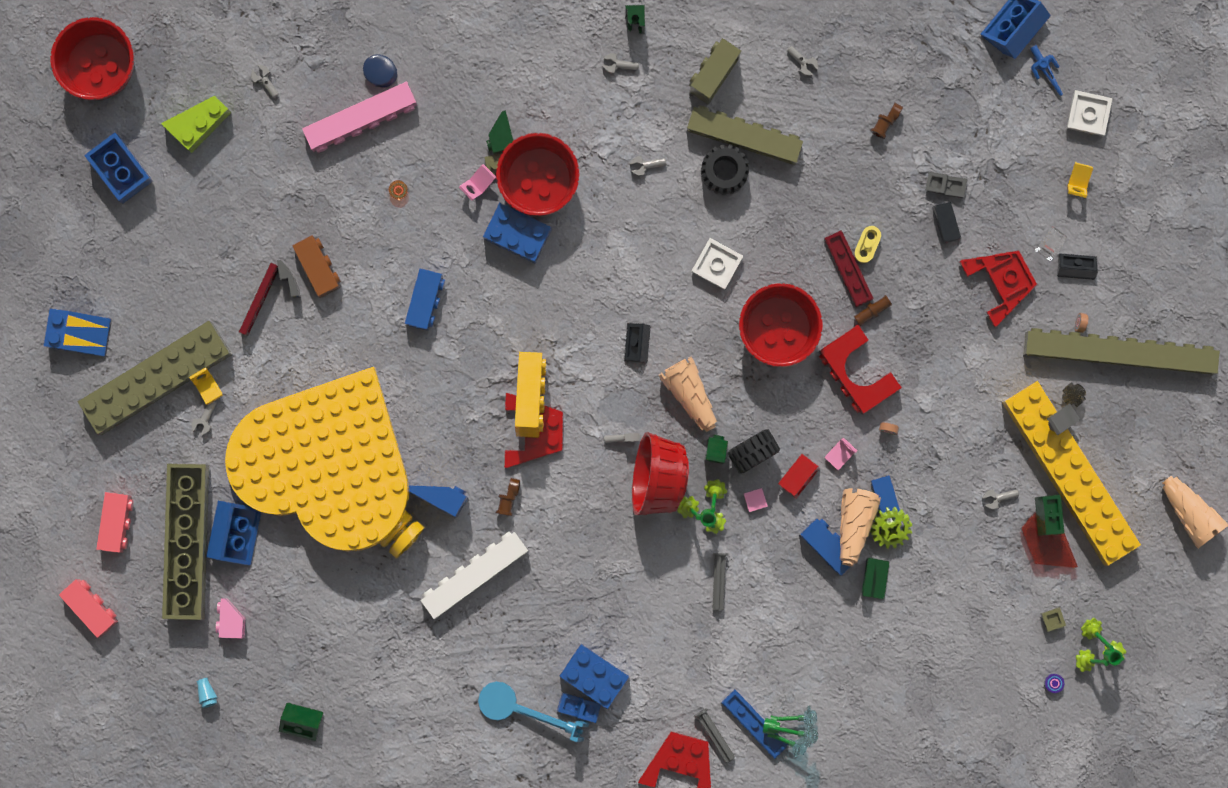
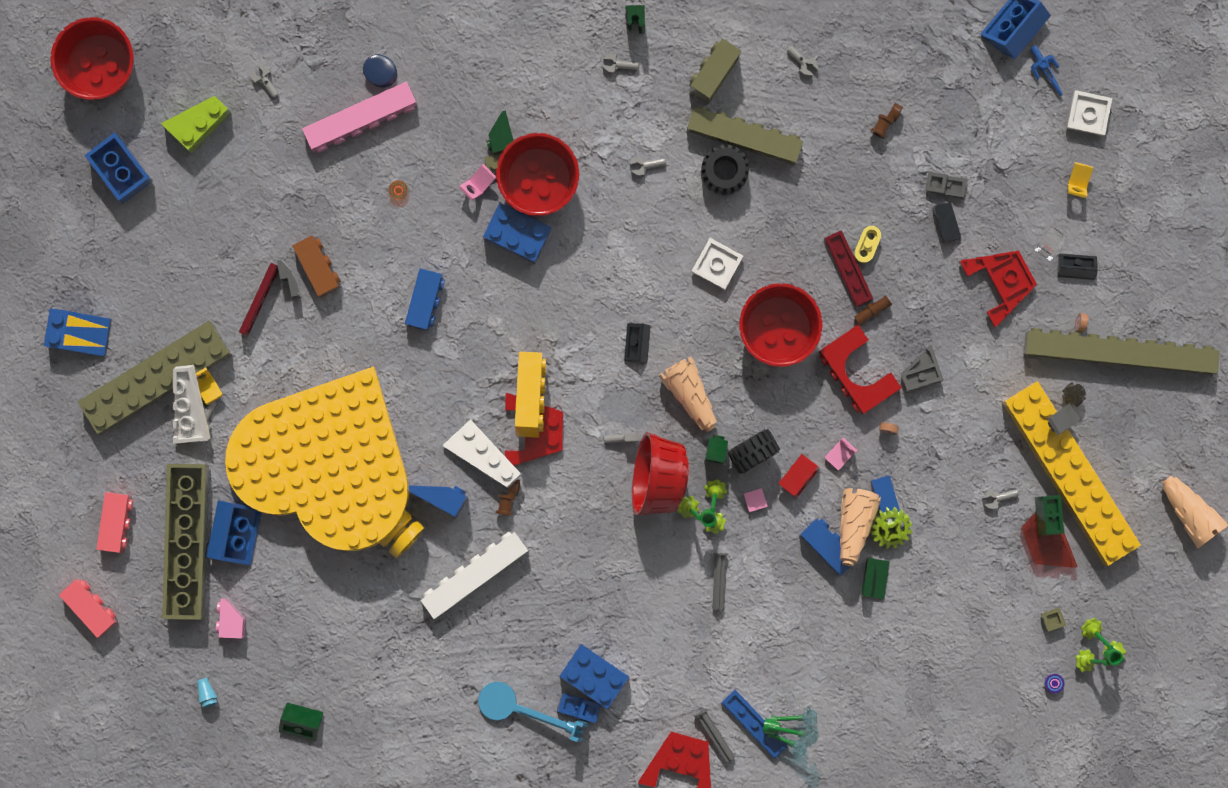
(190, 417): none -> white wing
(480, 452): none -> white wing
(922, 372): none -> dark grey wing

